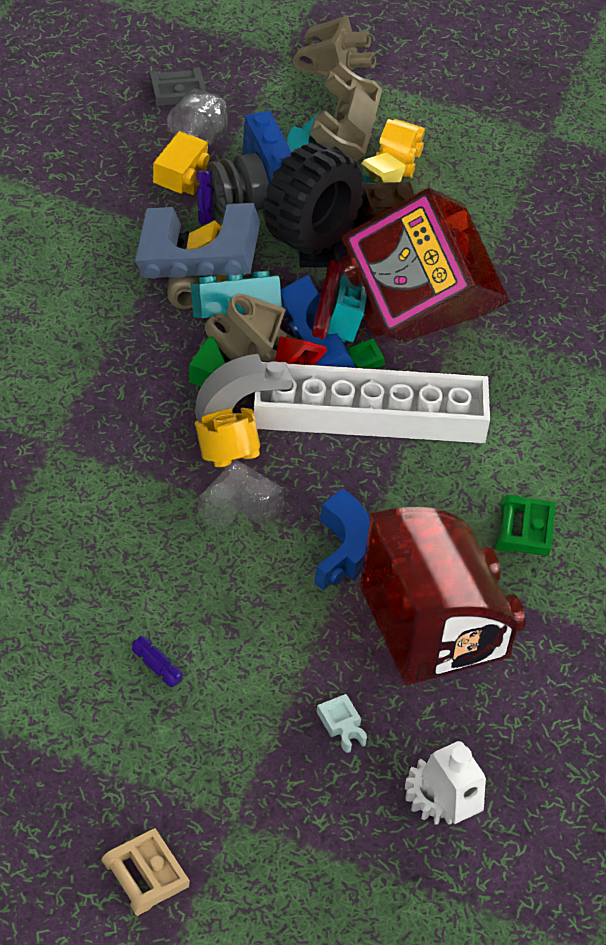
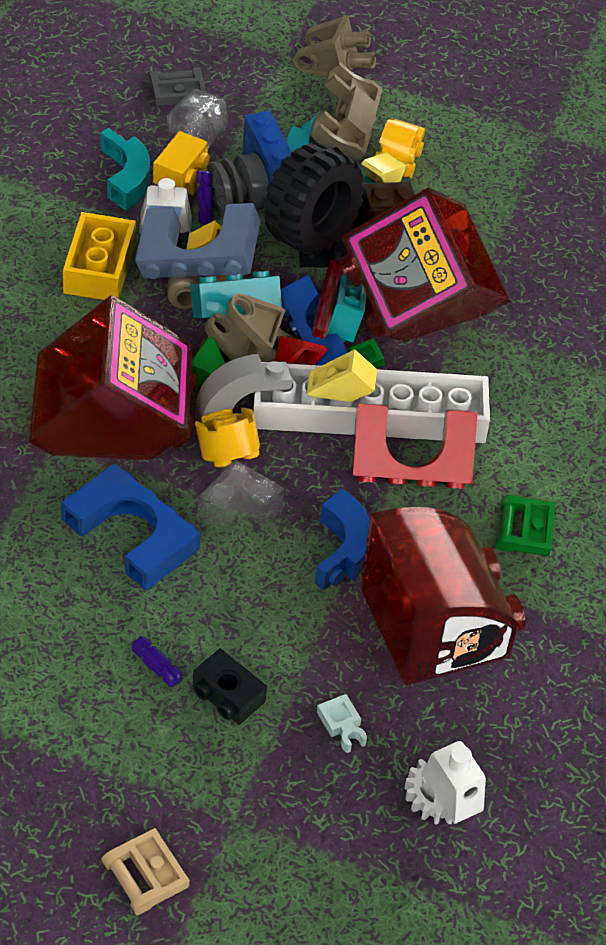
(99, 256): none -> yellow brick
(113, 387): none -> clear red slope
(119, 493): none -> blue arch
(131, 182): none -> teal arch
(168, 196): none -> white torso
(223, 672): none -> black brick
(343, 378): none -> light yellow slope
(450, 465): none -> arch

